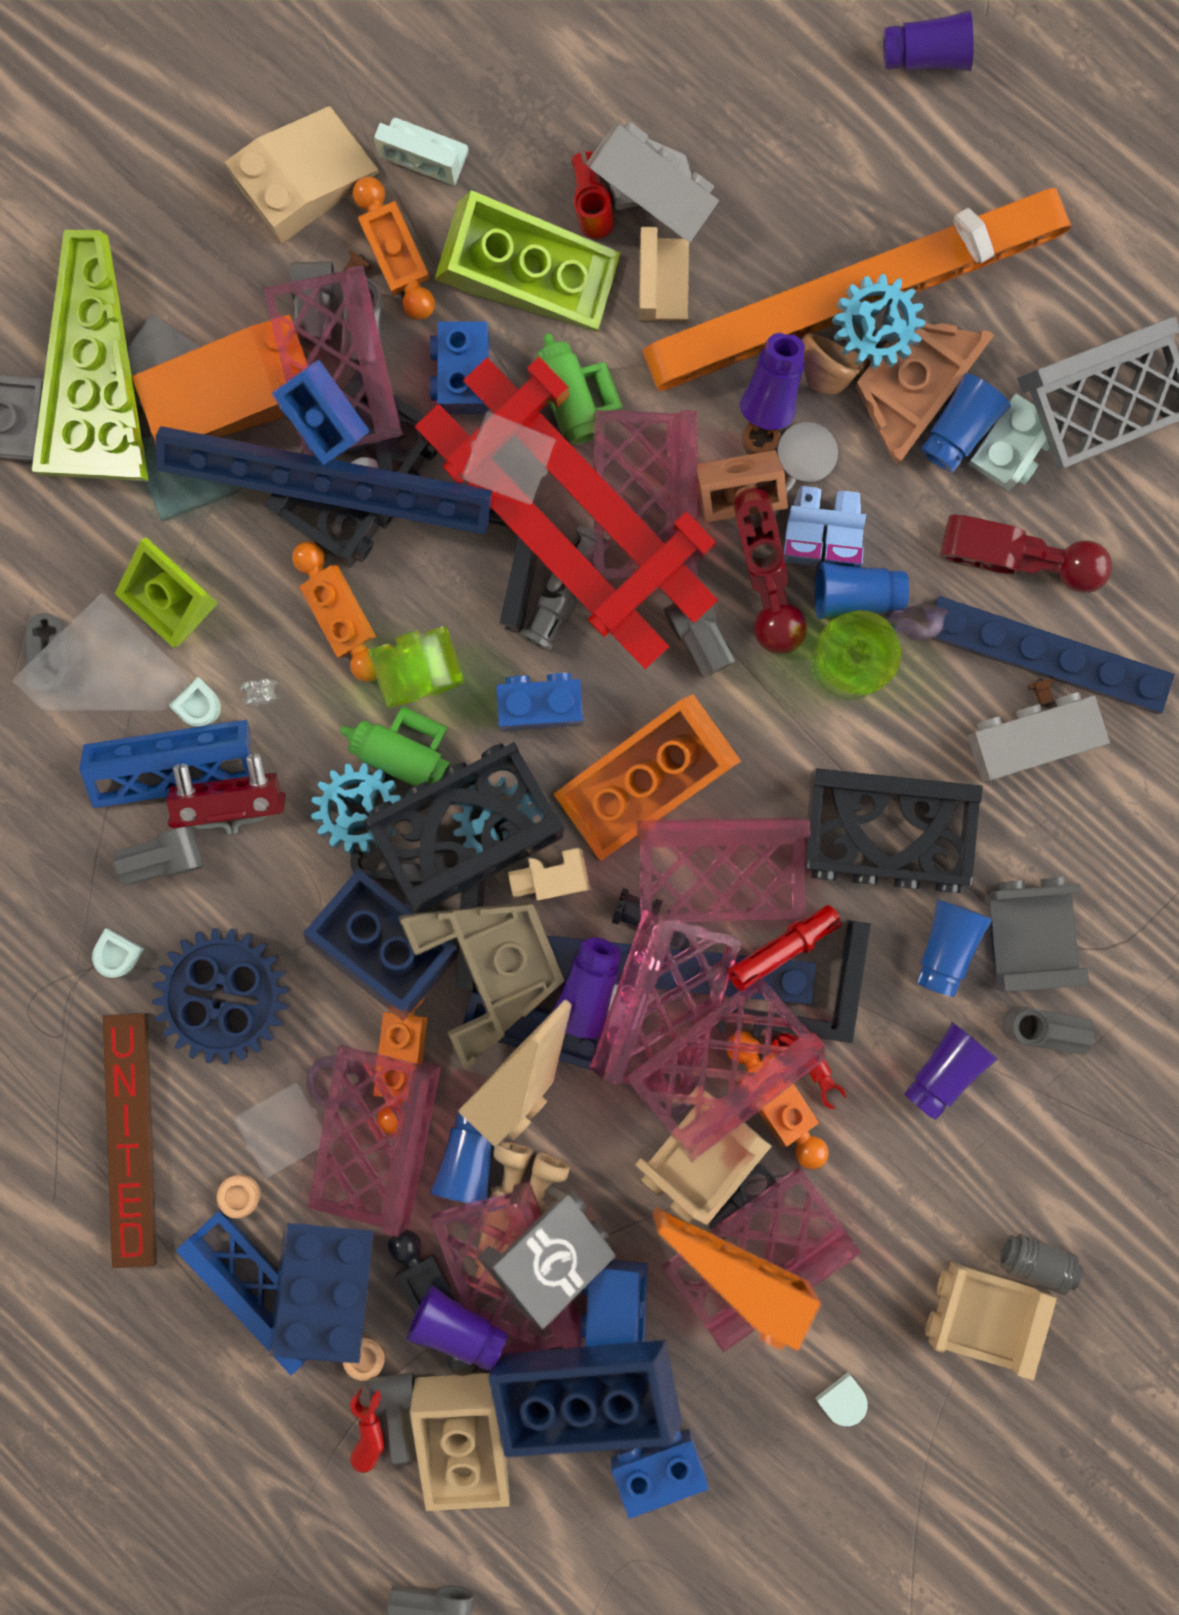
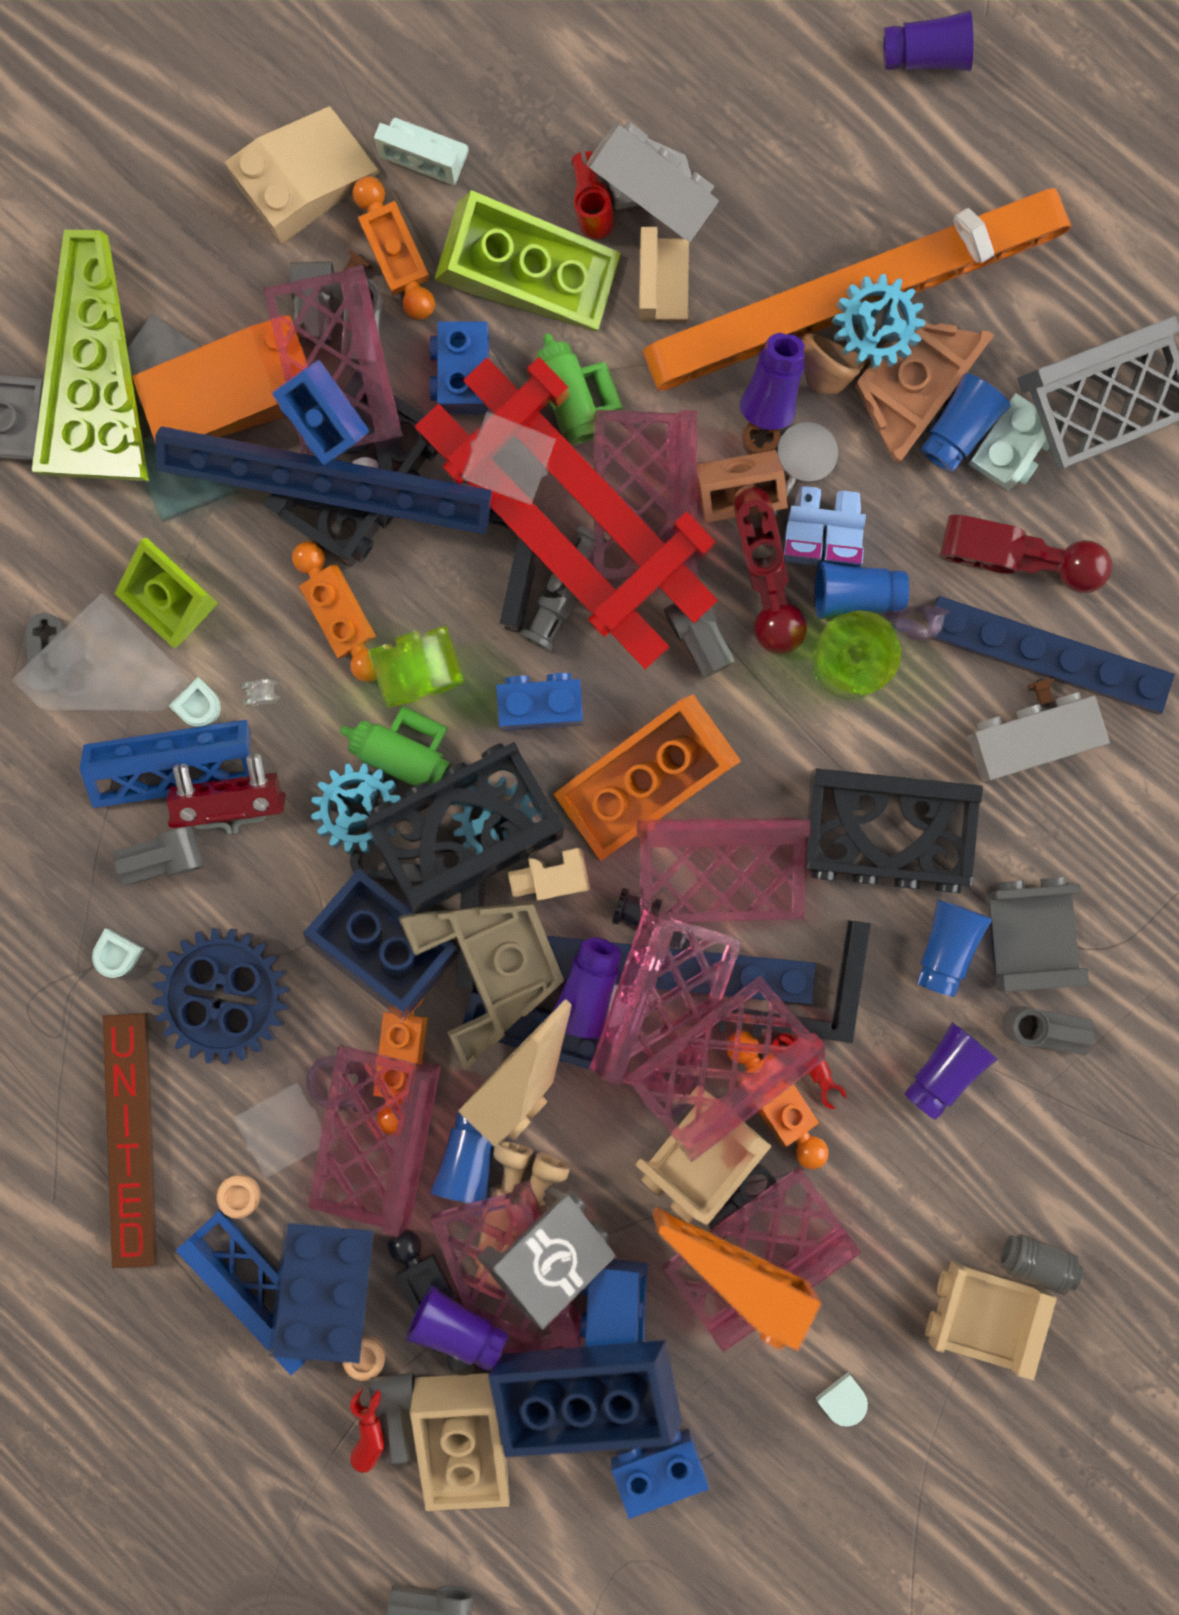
(797, 939): red pin -> none

